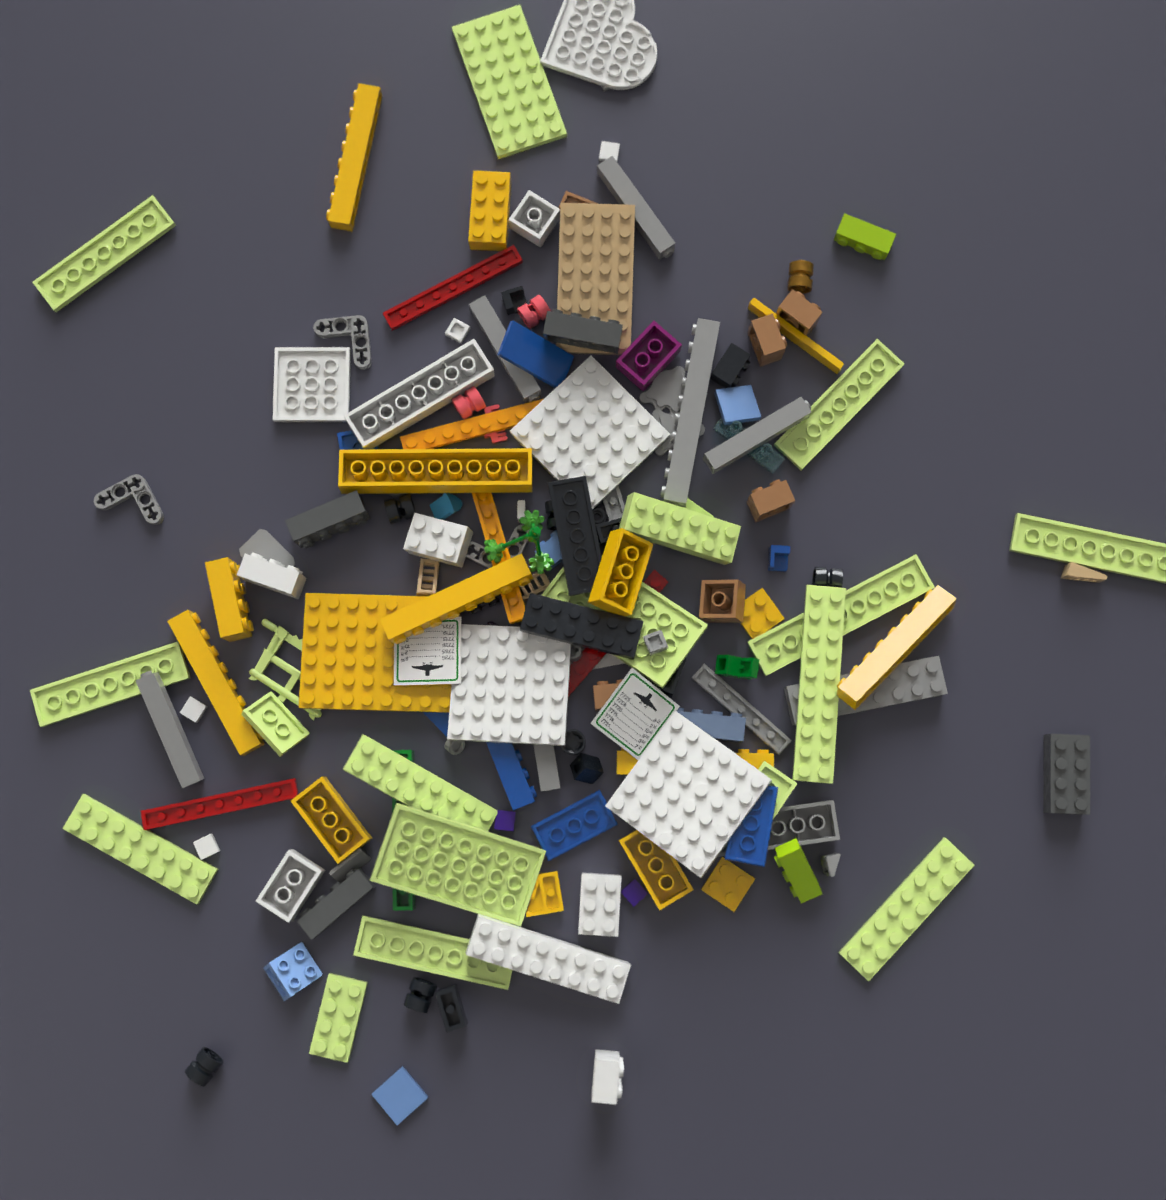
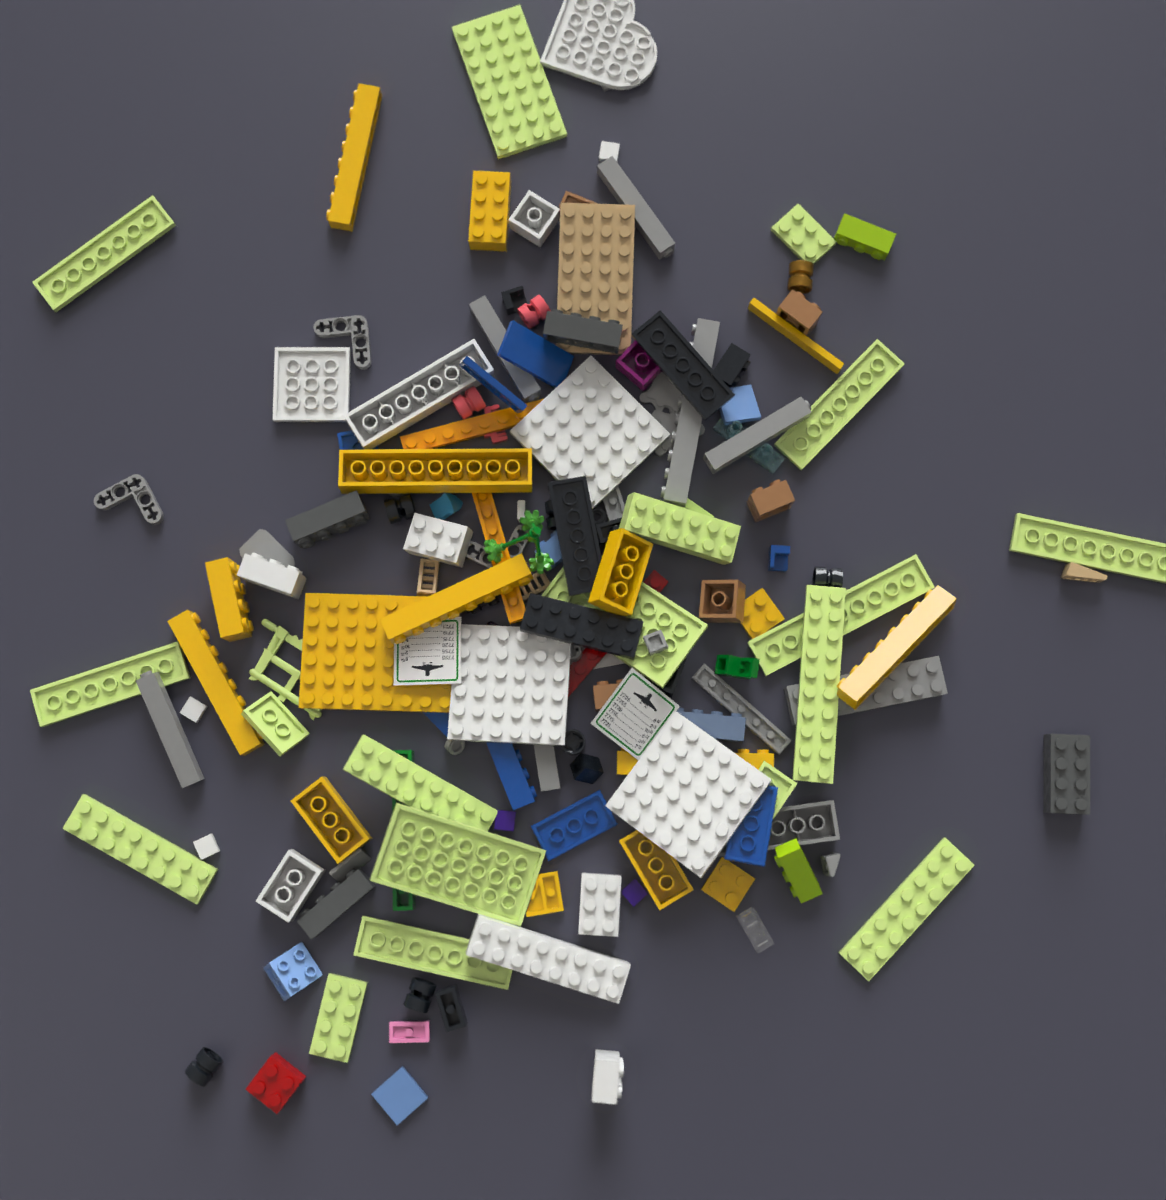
(219, 804): red plate -> none
(276, 1082): none -> red brick
(409, 1031): none -> bright pink plate
(452, 287): red plate -> none
(457, 330): white tile -> none
(493, 385): none -> blue tile
(682, 365): none -> black plate
(755, 929): none -> clear slope
(766, 339): medium nougat brick -> none
(803, 235): none -> yellowish green plate

